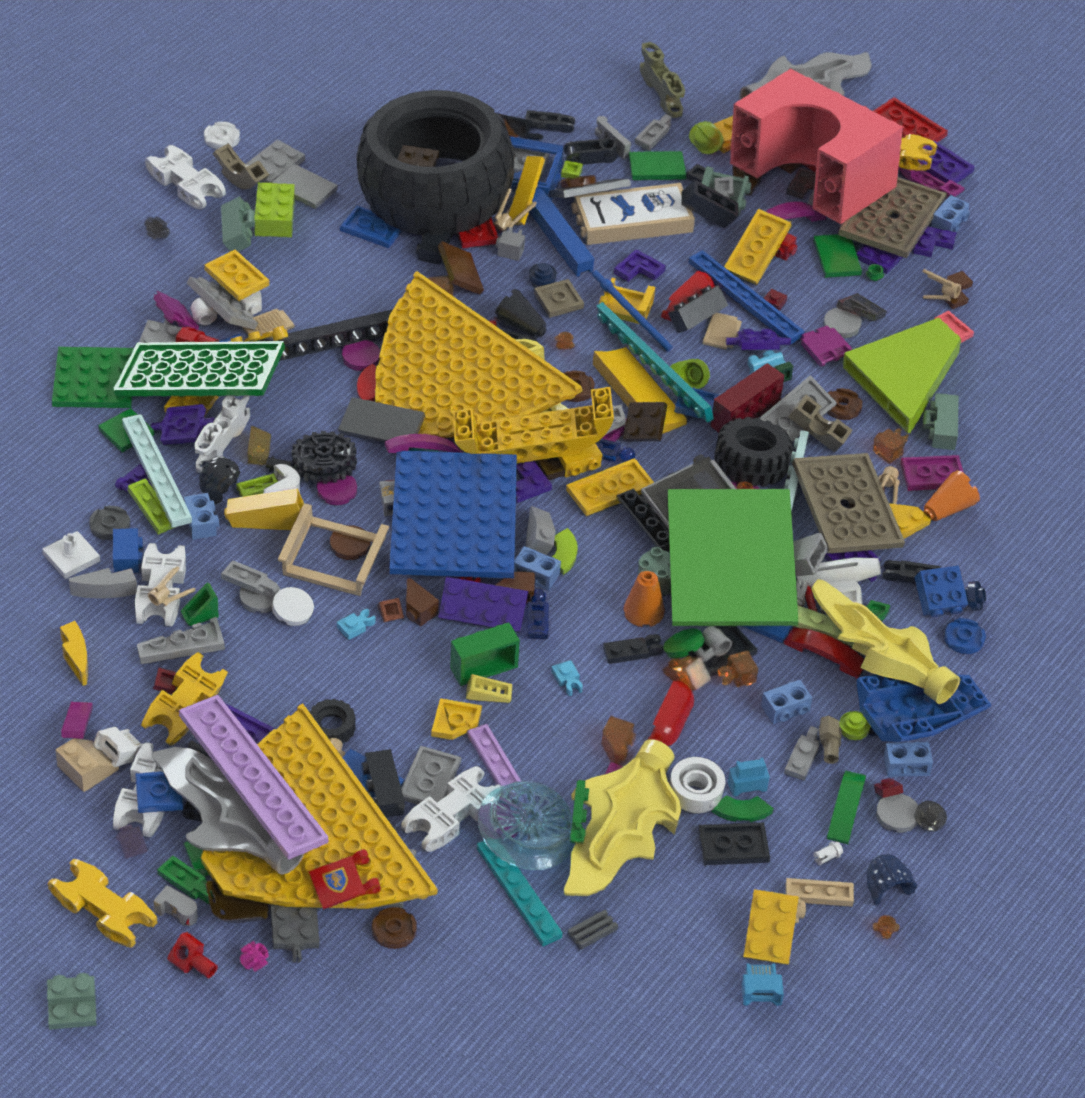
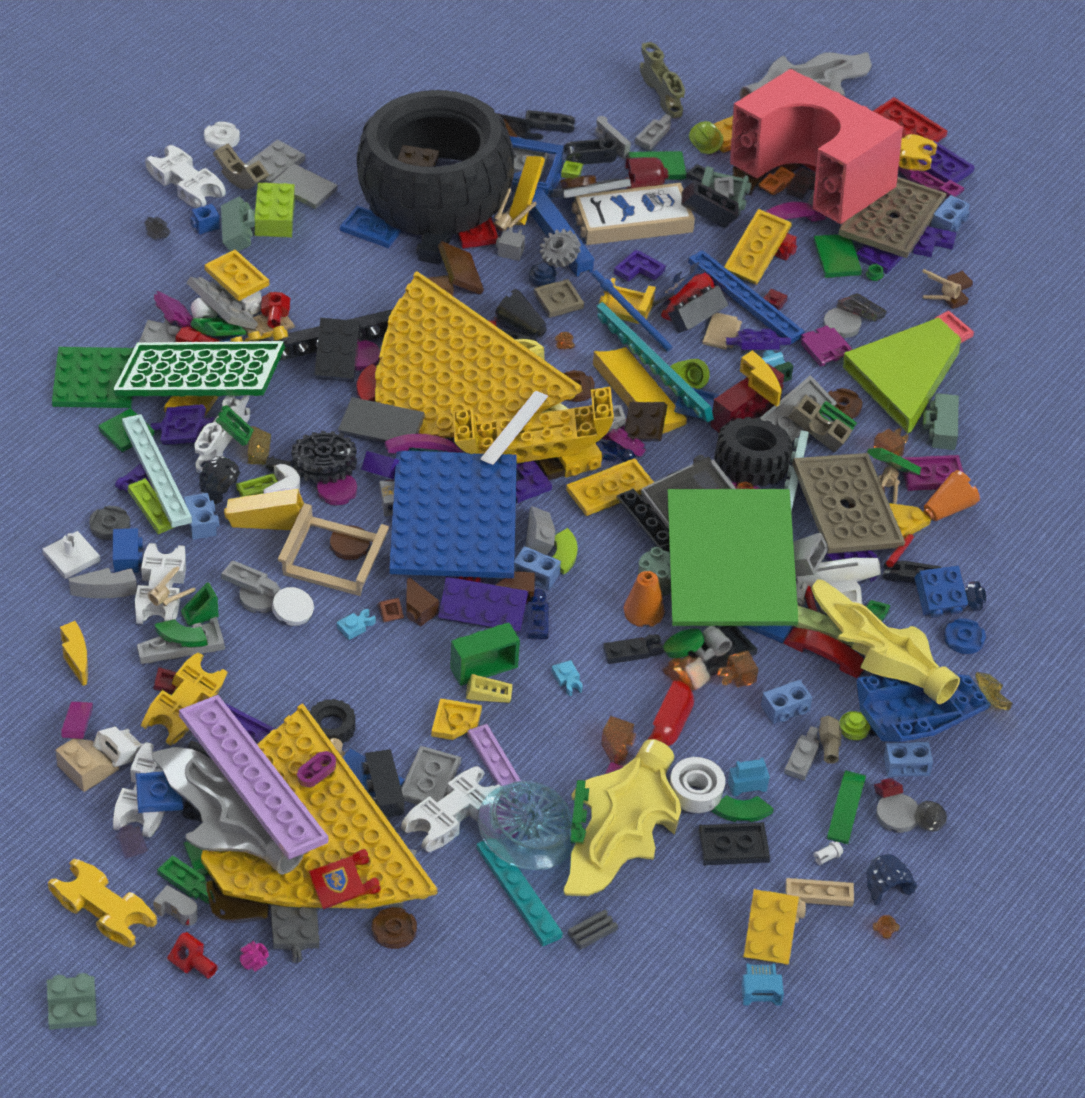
(186, 636): none -> green tile
(205, 219): none -> blue brick
(216, 327): none -> green slope
(233, 428): none -> green tile
(275, 306): none -> red piece
(315, 770): none -> magenta plate
(337, 349): none -> black brick
(379, 464): none -> dark purple tile
(514, 427): none -> white sticker
(560, 248): none -> light grey gear
(621, 437): none -> magenta plate
(645, 172): none -> dark red cylinder
(678, 284): none -> dark blue flag
(761, 377): none -> yellow slope
(778, 181): none -> orange slope
(834, 413): none -> green tile
(894, 460): none -> green slope
(899, 551): none -> red bar
(991, 689): none -> clear yellow slope

